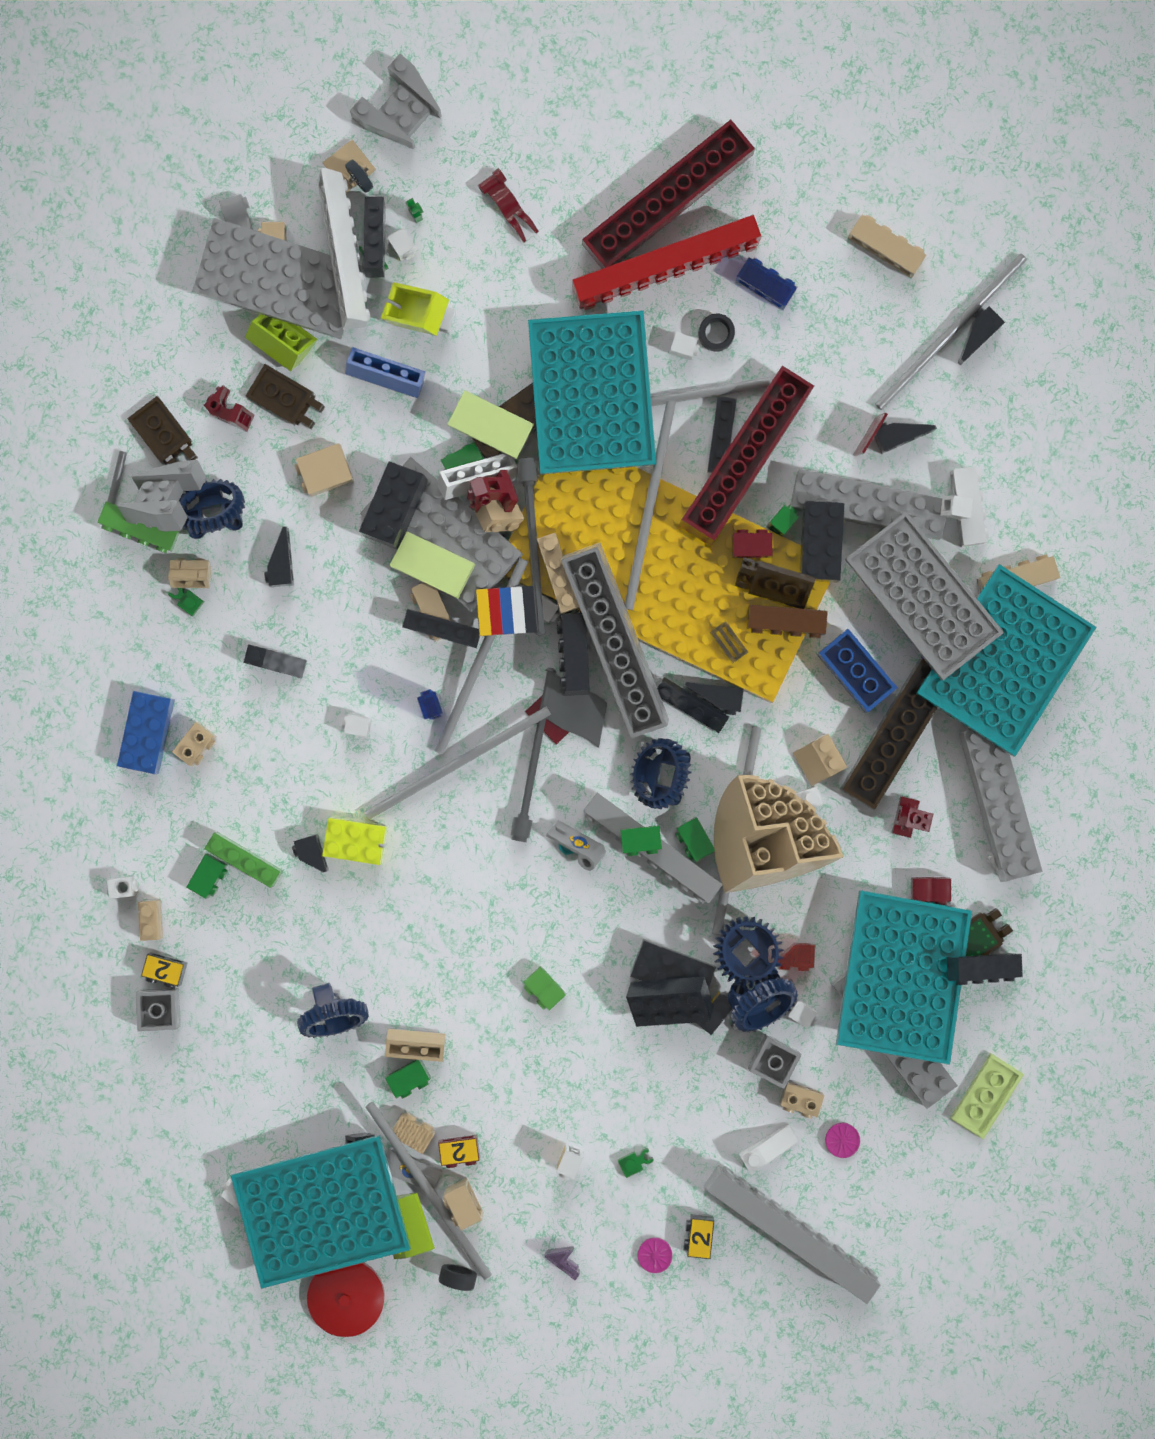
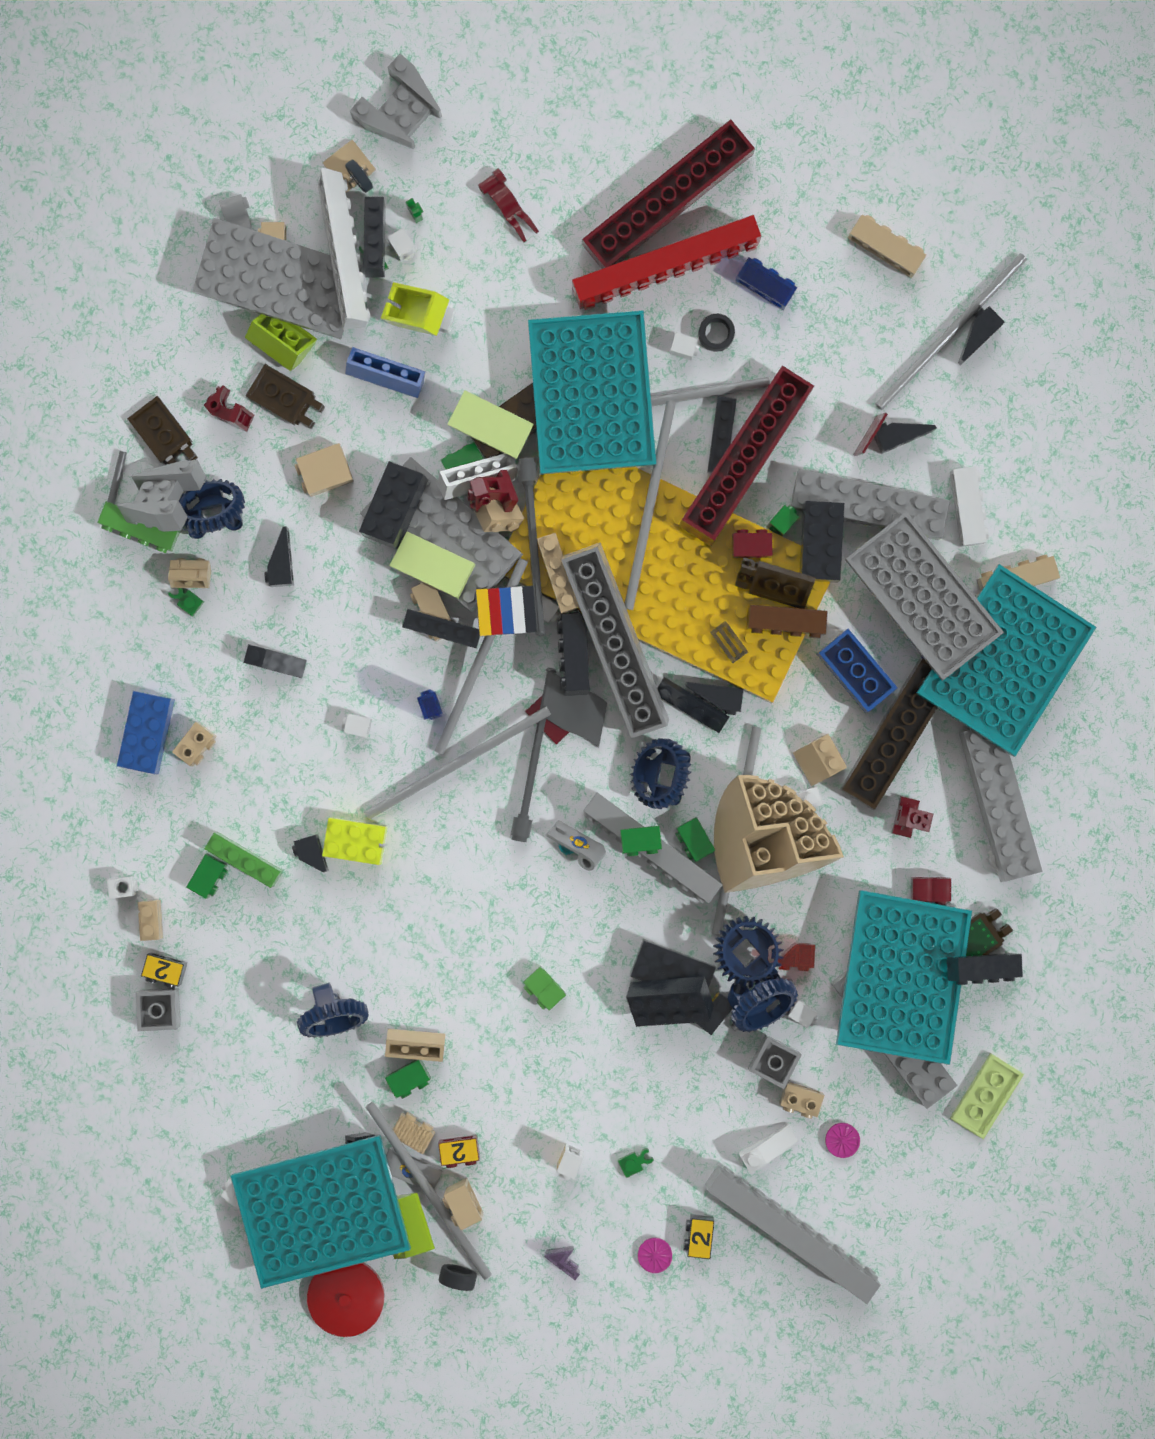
(956, 507): white brick -> none

